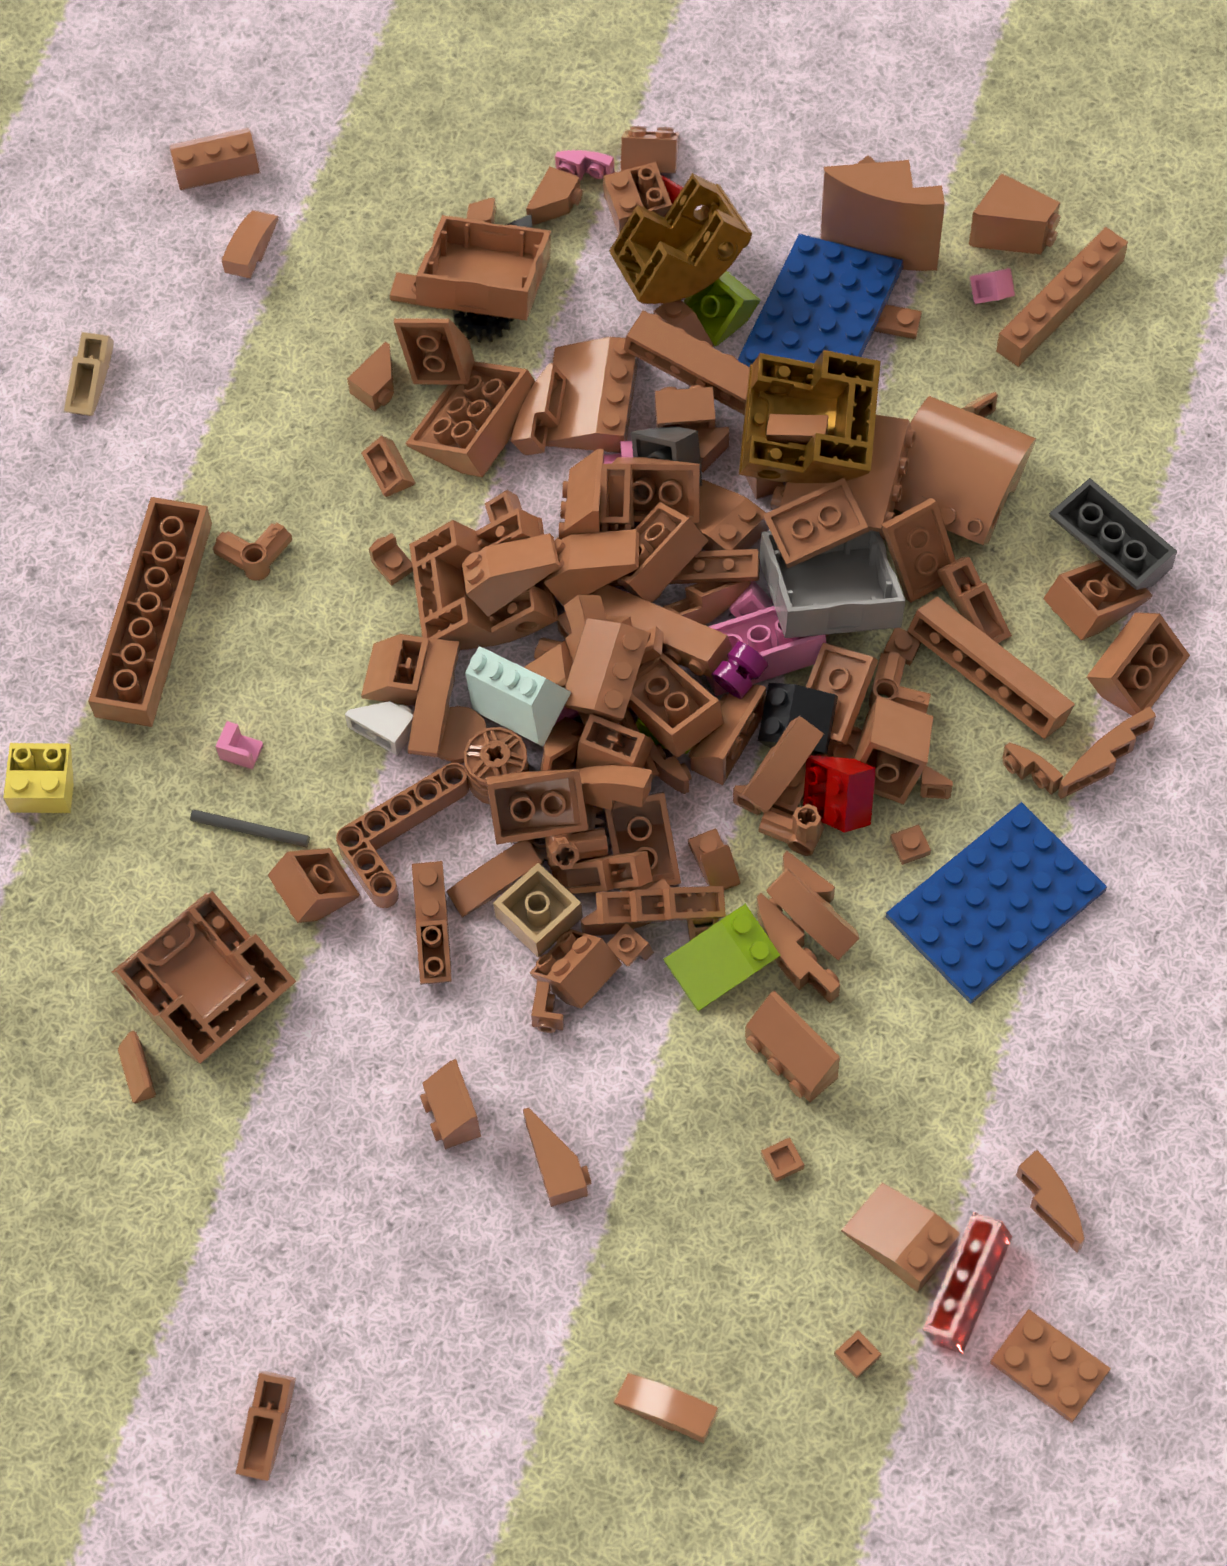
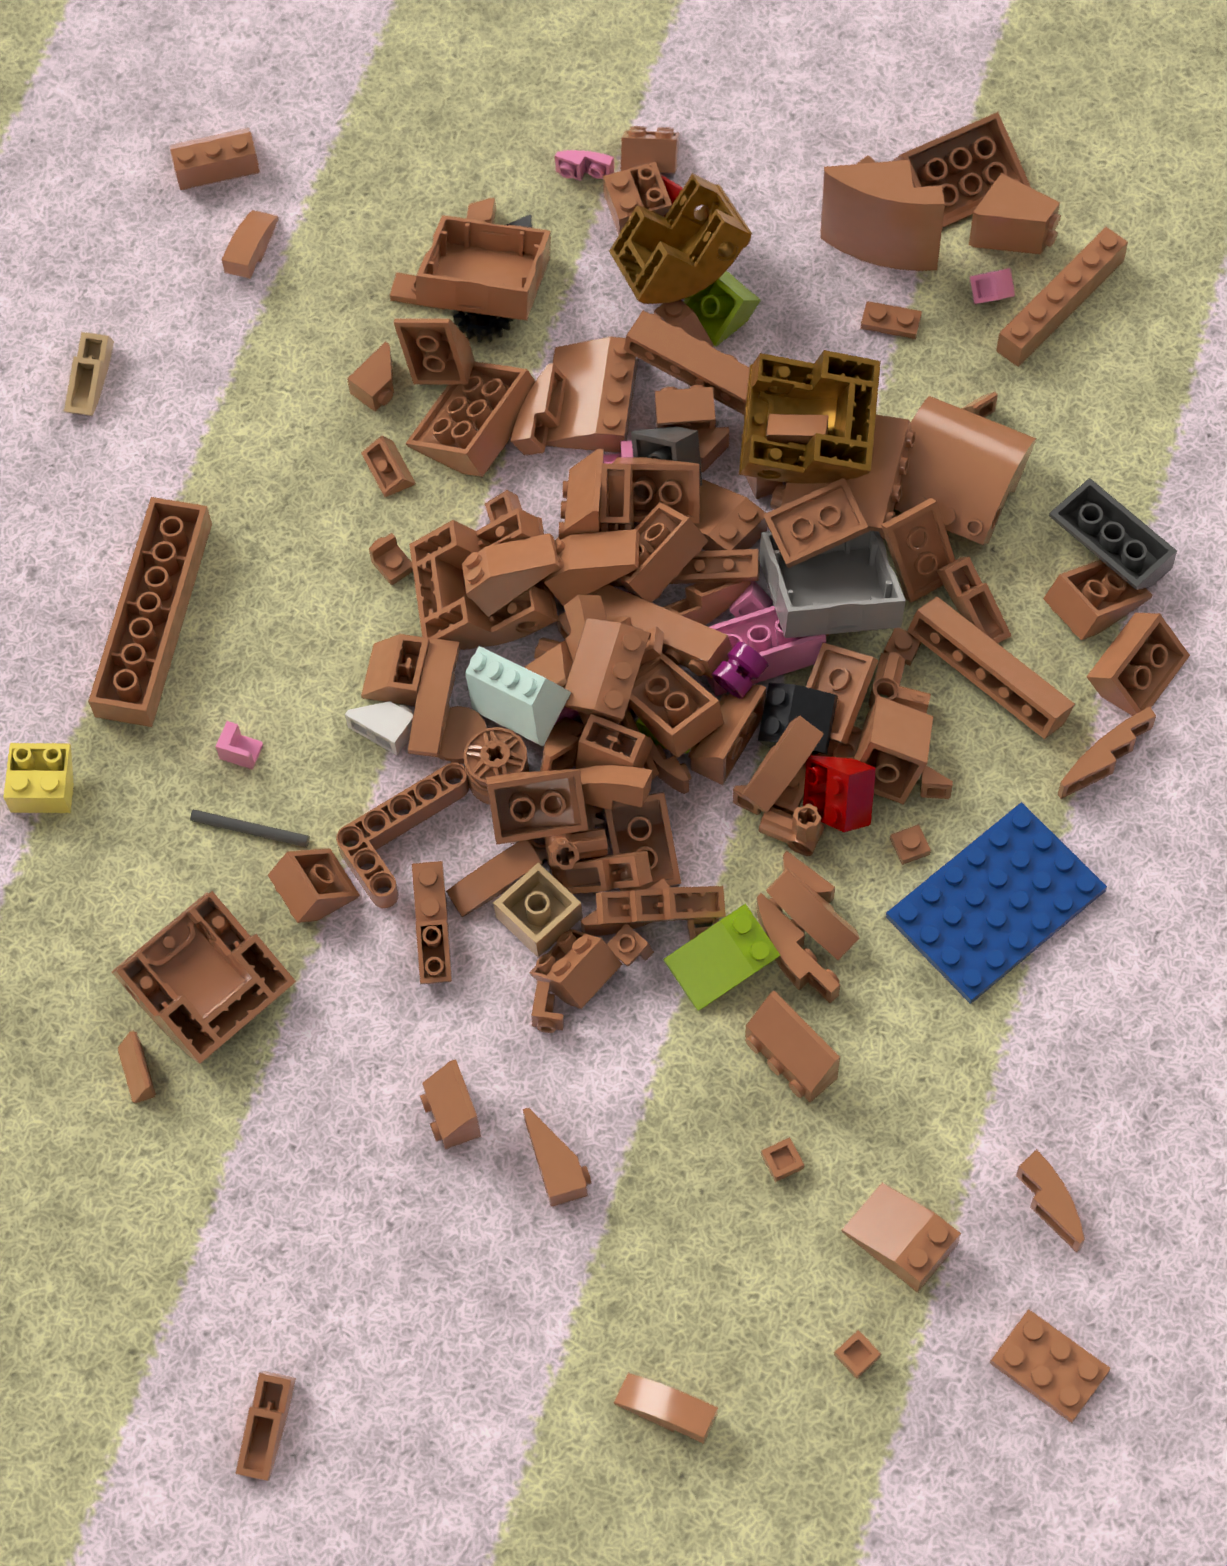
(253, 557): nougat piece -> none
(554, 196): nougat slope -> none
(714, 859): nougat slope -> none
(822, 301): blue plate -> none
(965, 164): none -> nougat slope
(967, 1282): clear red brick -> none
(1025, 762): nougat slope -> none

